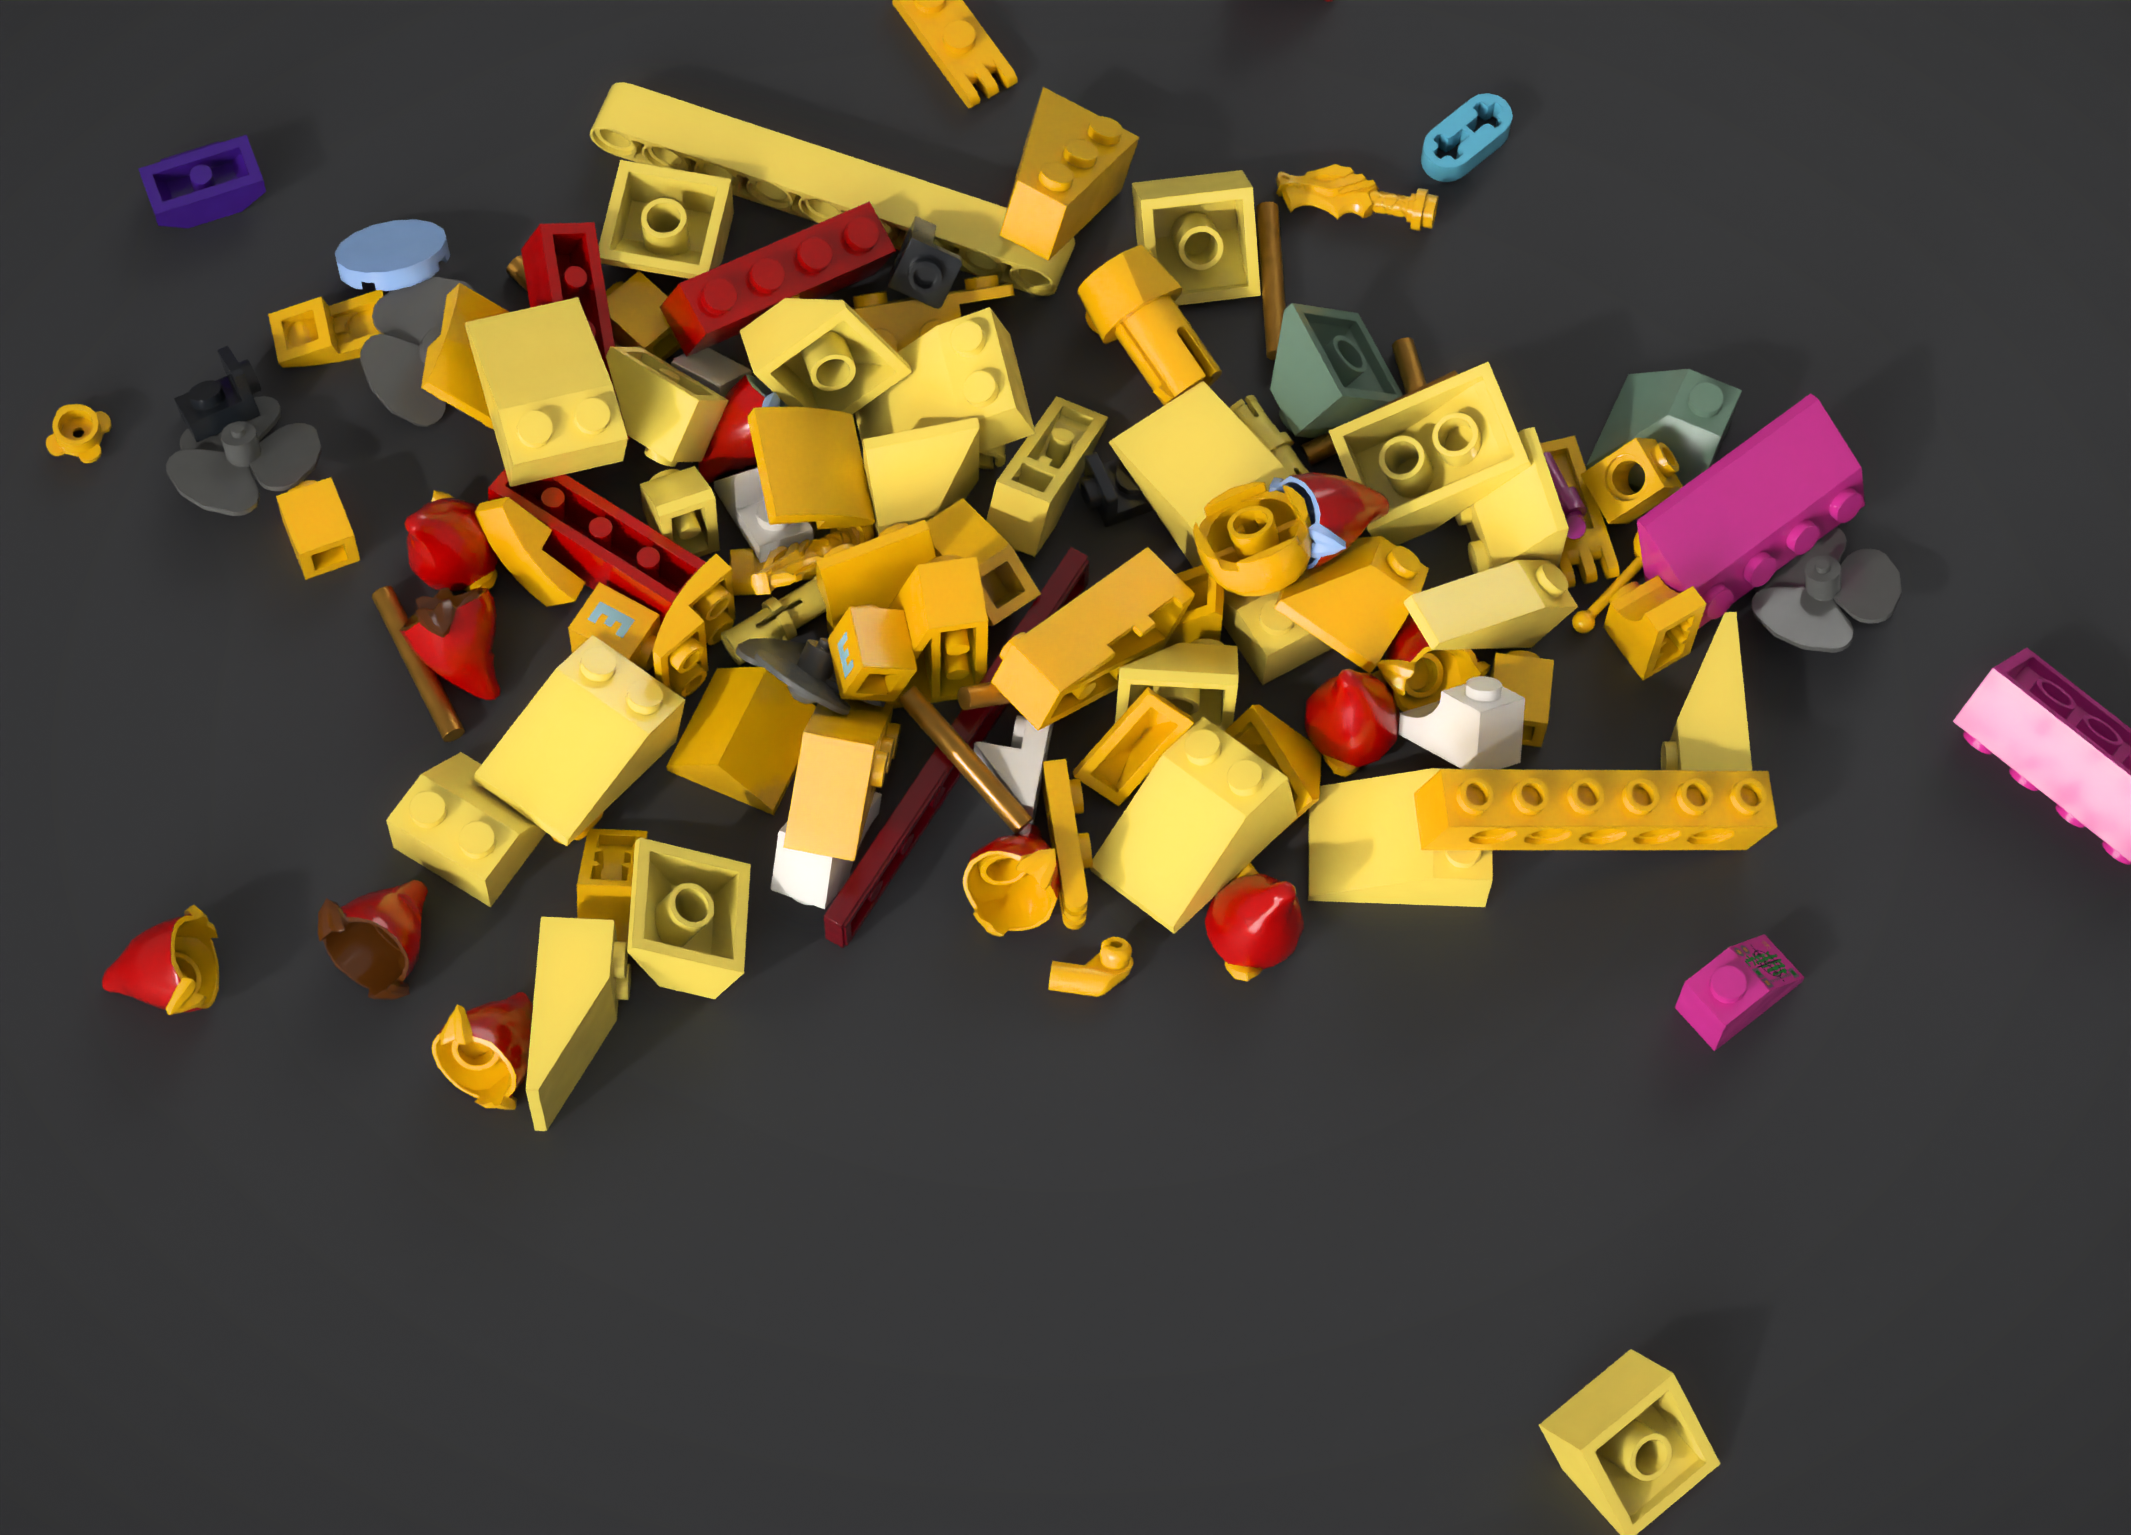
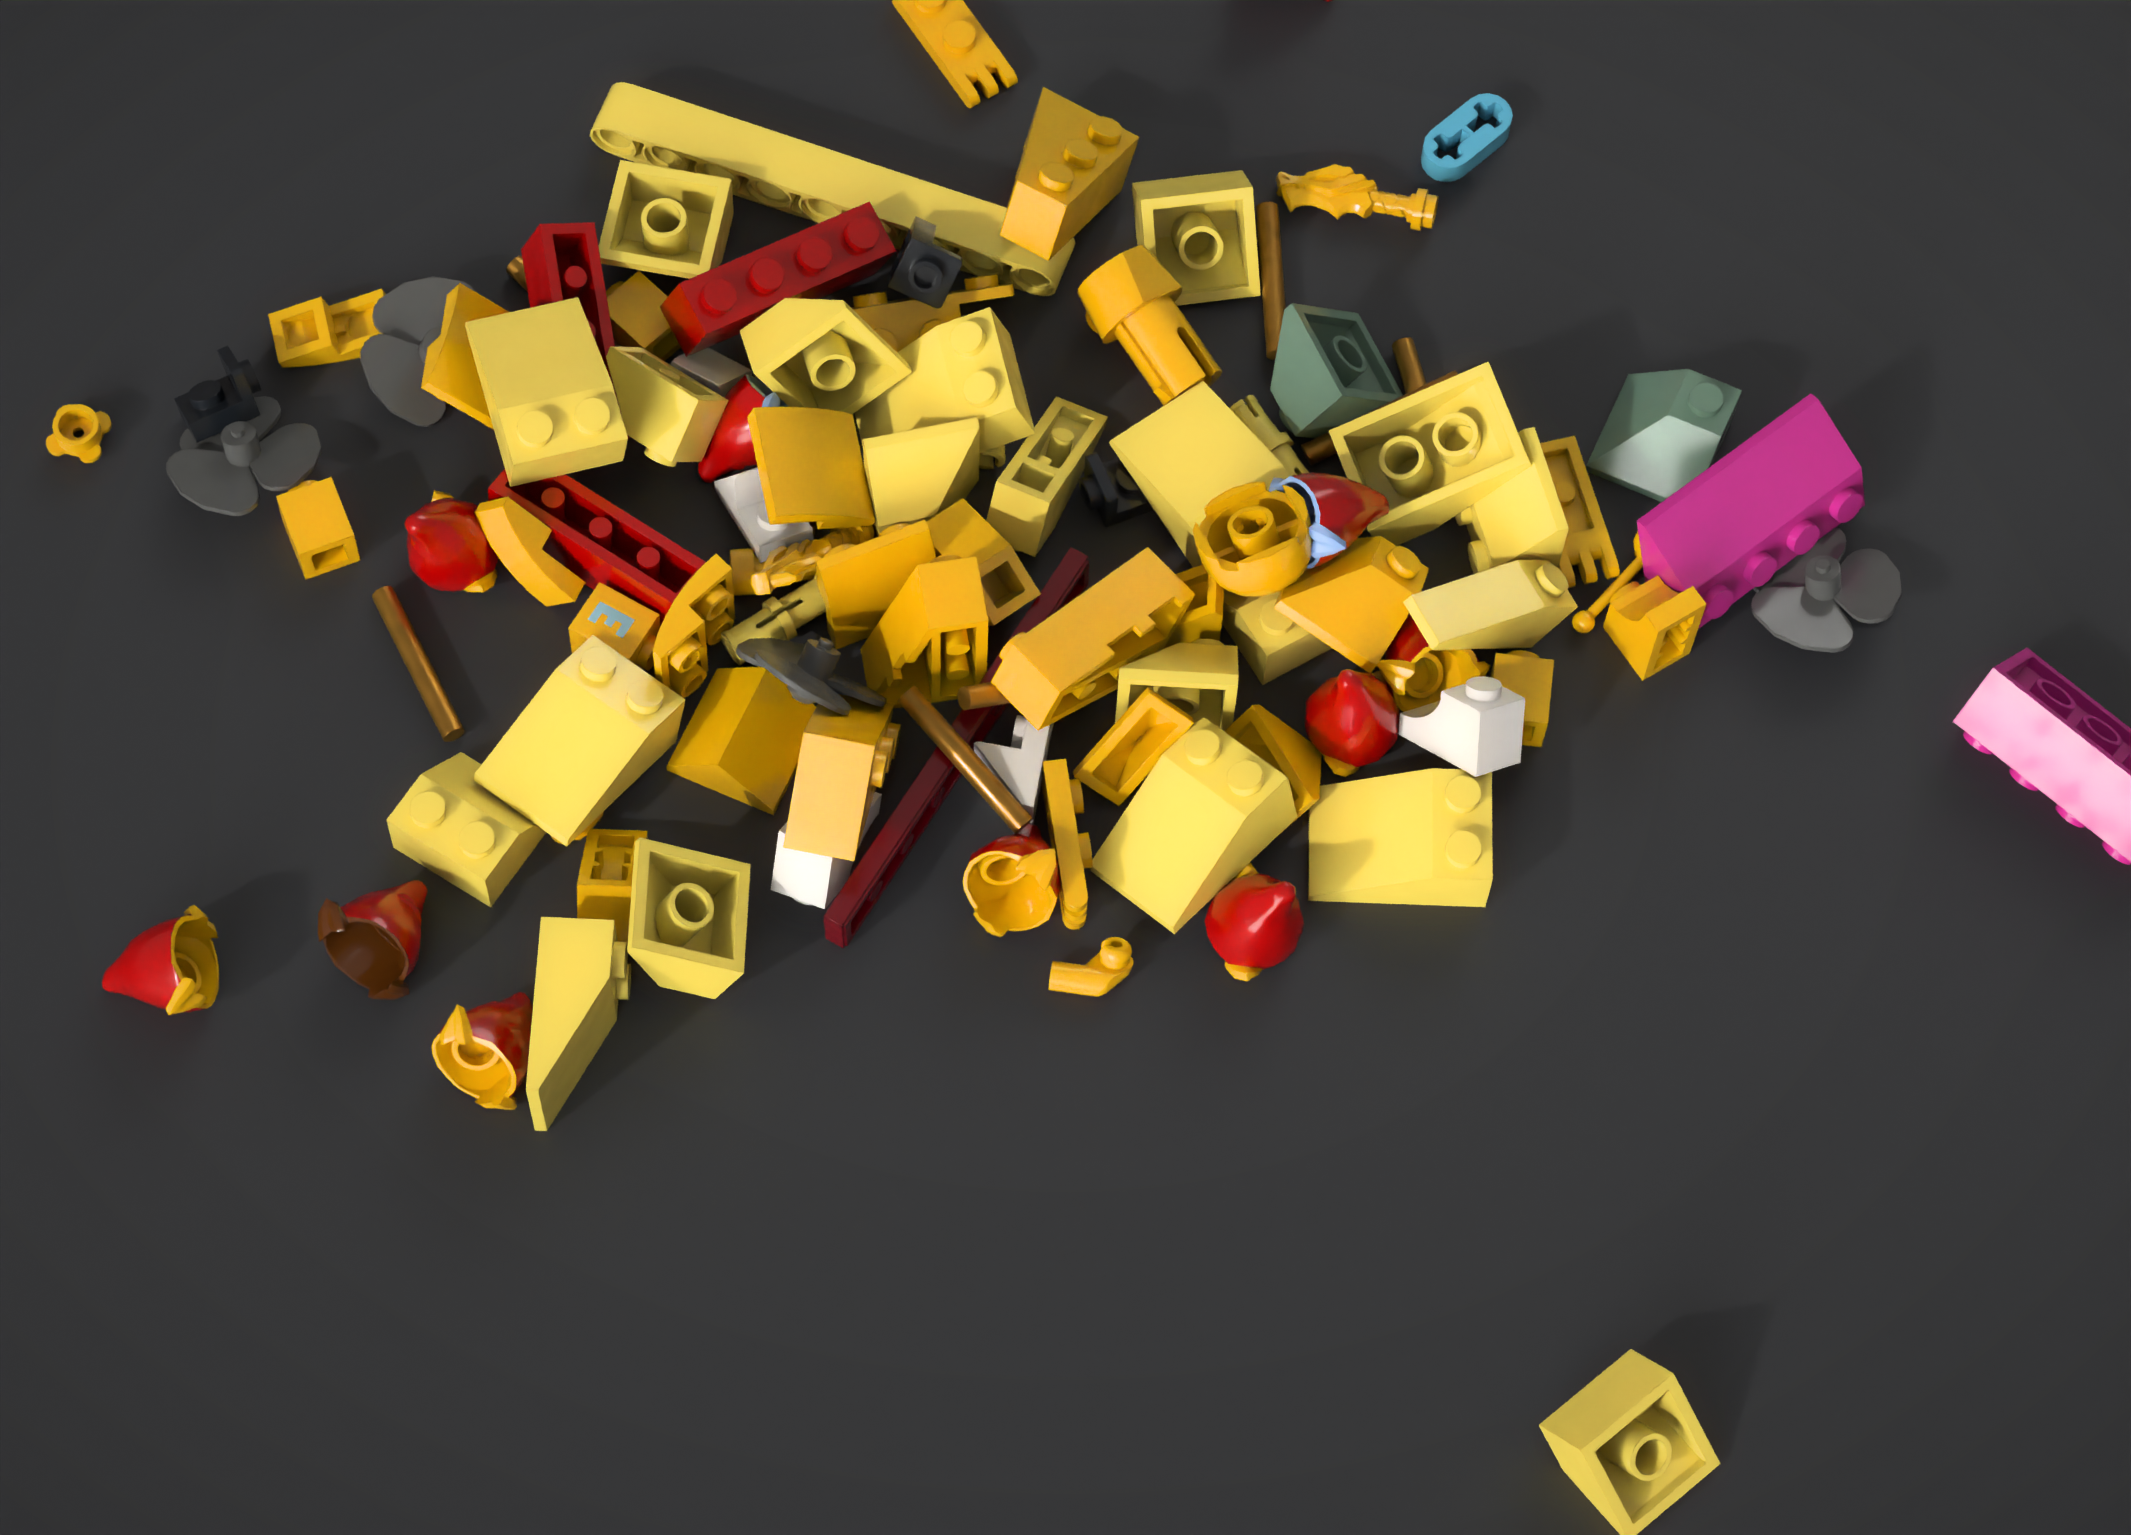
(203, 183): dark purple slope -> none
(392, 254): light blue tile -> none
(457, 639): red hat -> none
(682, 509): light yellow slope -> none
(872, 653): yellow brick -> none
(1570, 500): magenta piece -> none
(1594, 809): yellow brick -> none
(1610, 483): yellow brick -> none
(1713, 720): light yellow slope -> none
(1736, 989): dark pink slope -> none

